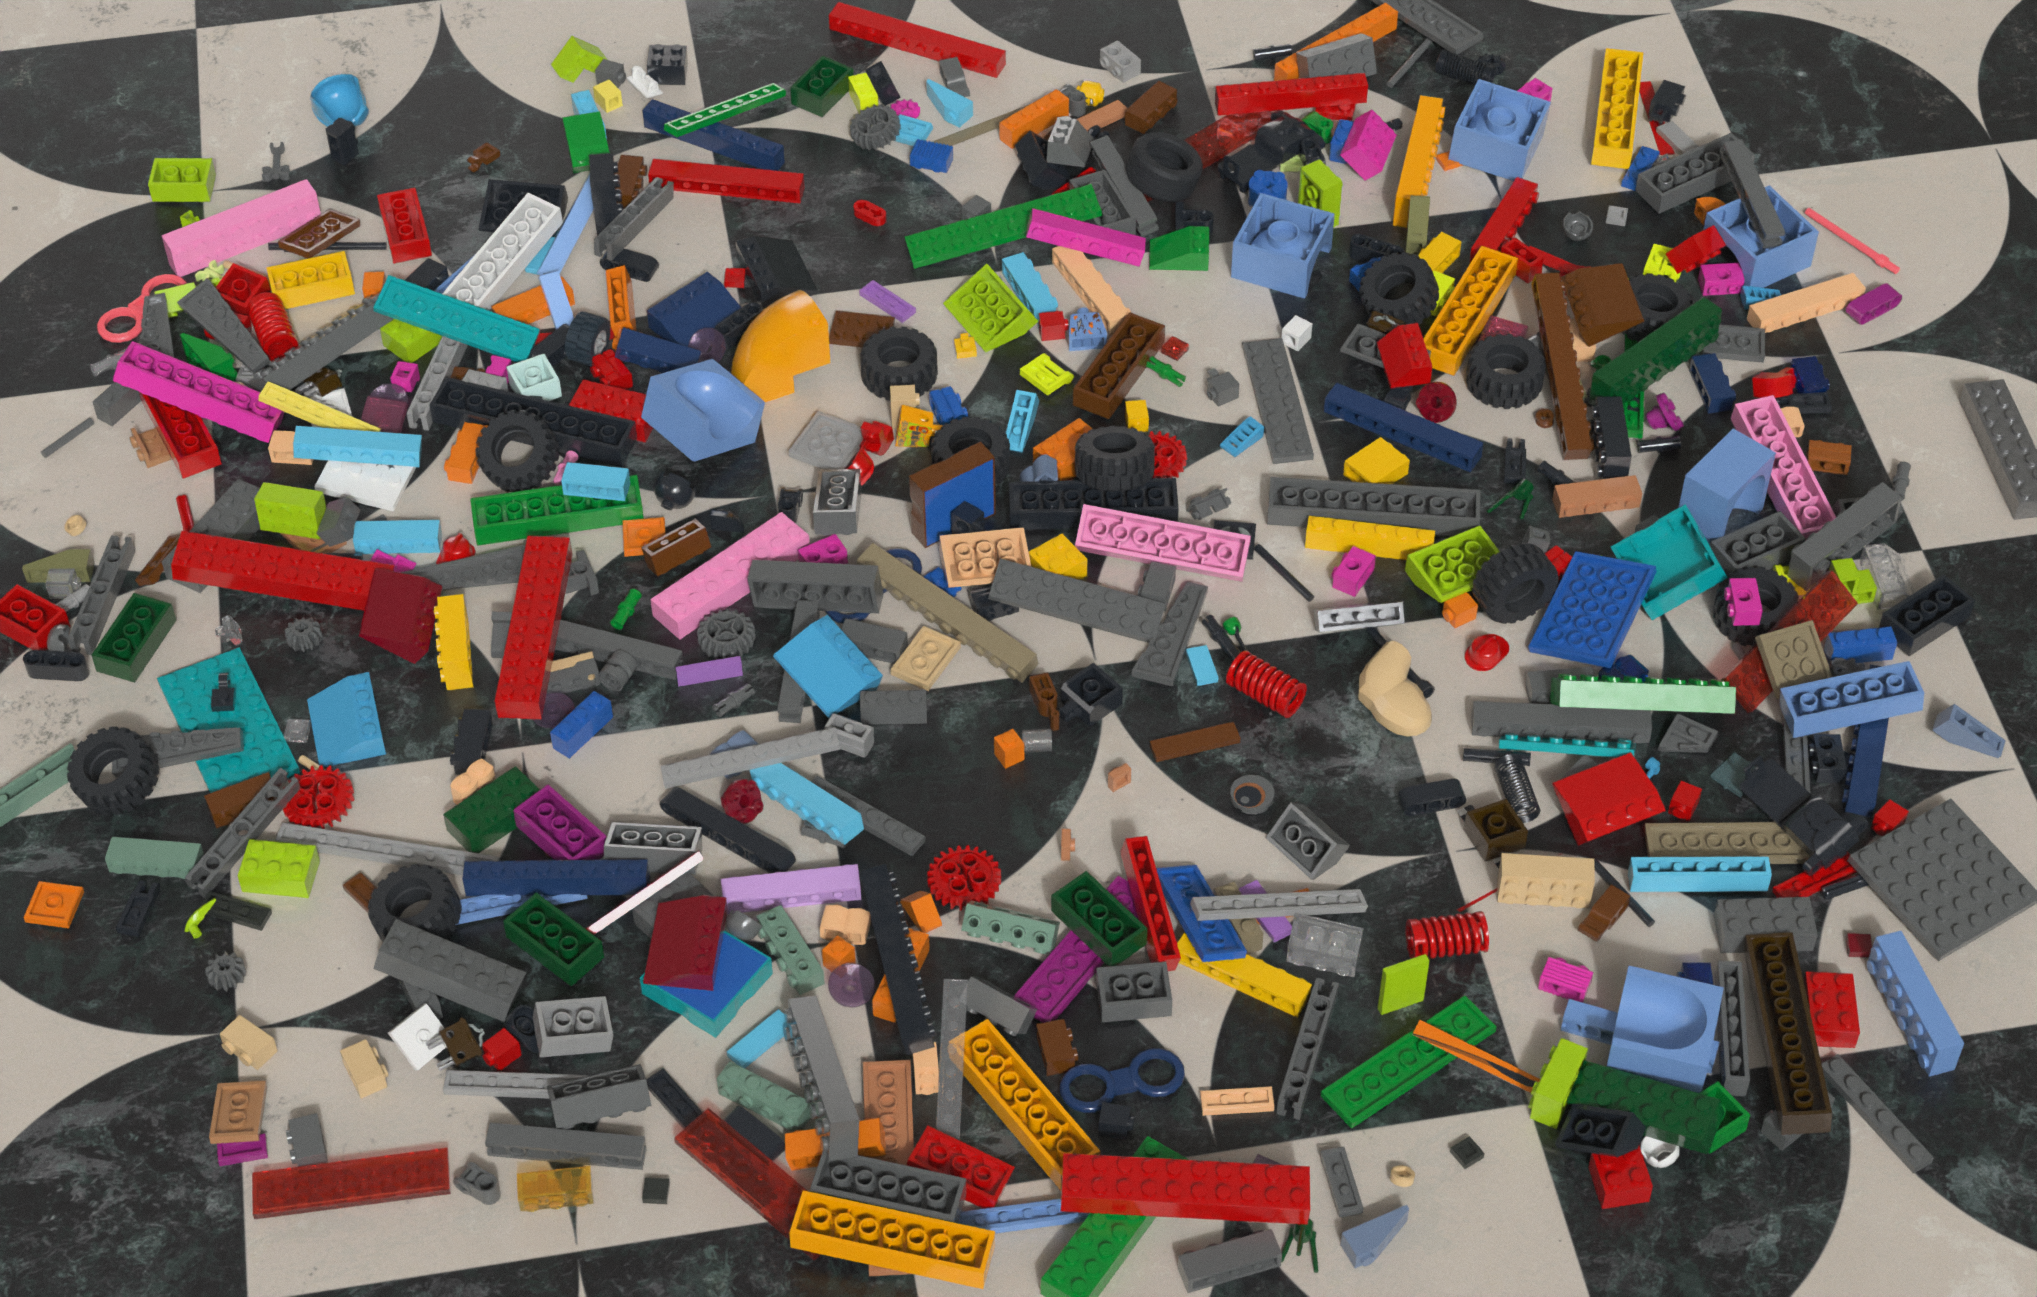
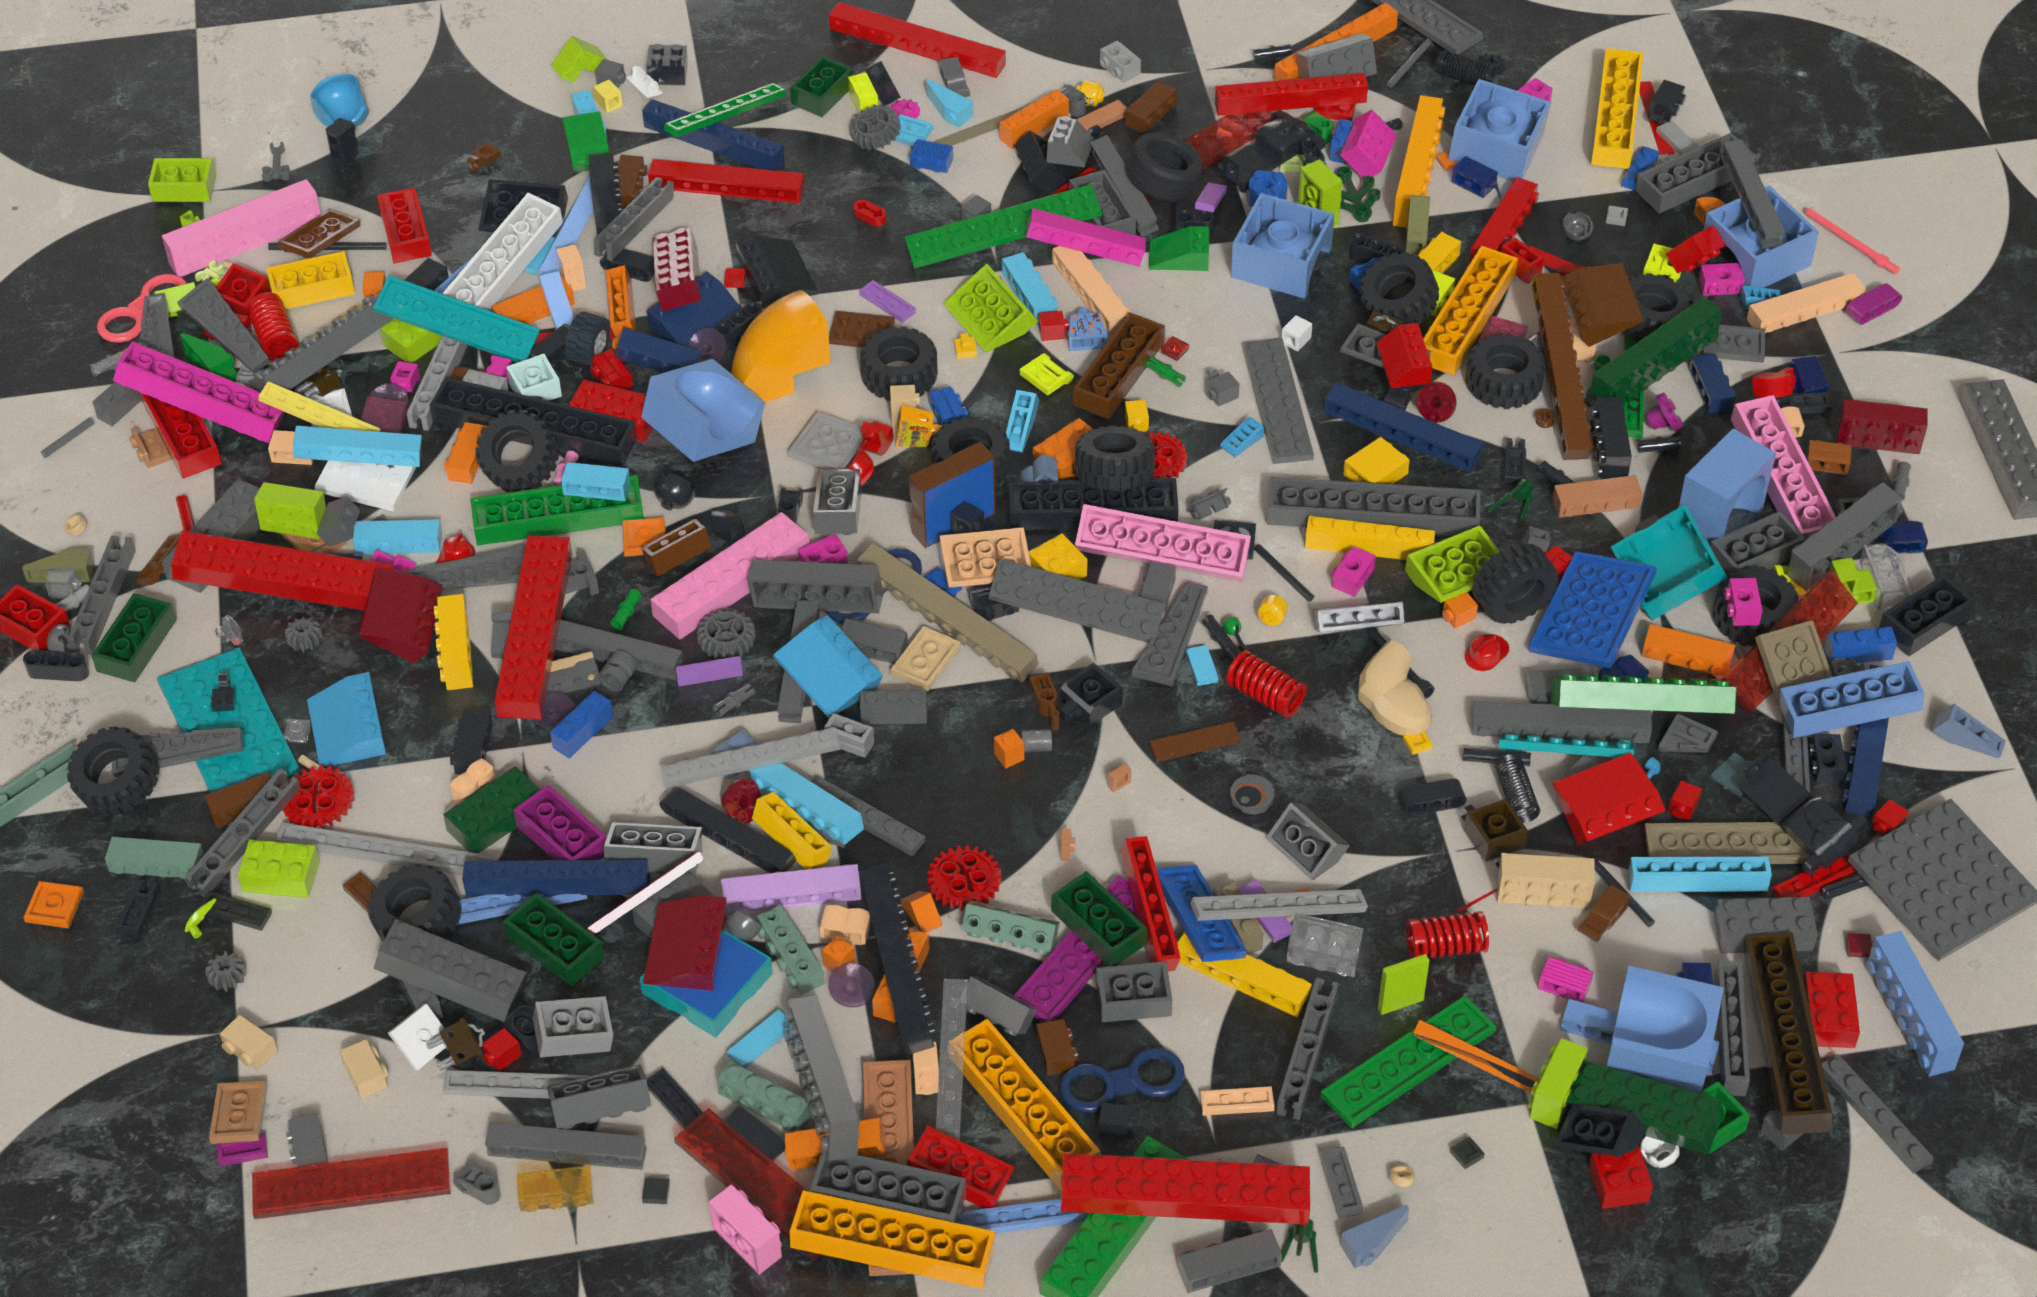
(571, 267): none -> light nougat brick
(676, 269): none -> brick
(745, 1228): none -> bright pink brick
(791, 831): none -> yellow brick
(1210, 197): none -> medium lavender tile
(1272, 610): none -> yellow head
(1360, 211): none -> dark green plant
(1417, 743): none -> yellow tile
(1474, 177): none -> clear blue brick
(1688, 650): none -> orange brick
(1882, 426): none -> dark red brick
(1905, 537): none -> clear blue brick

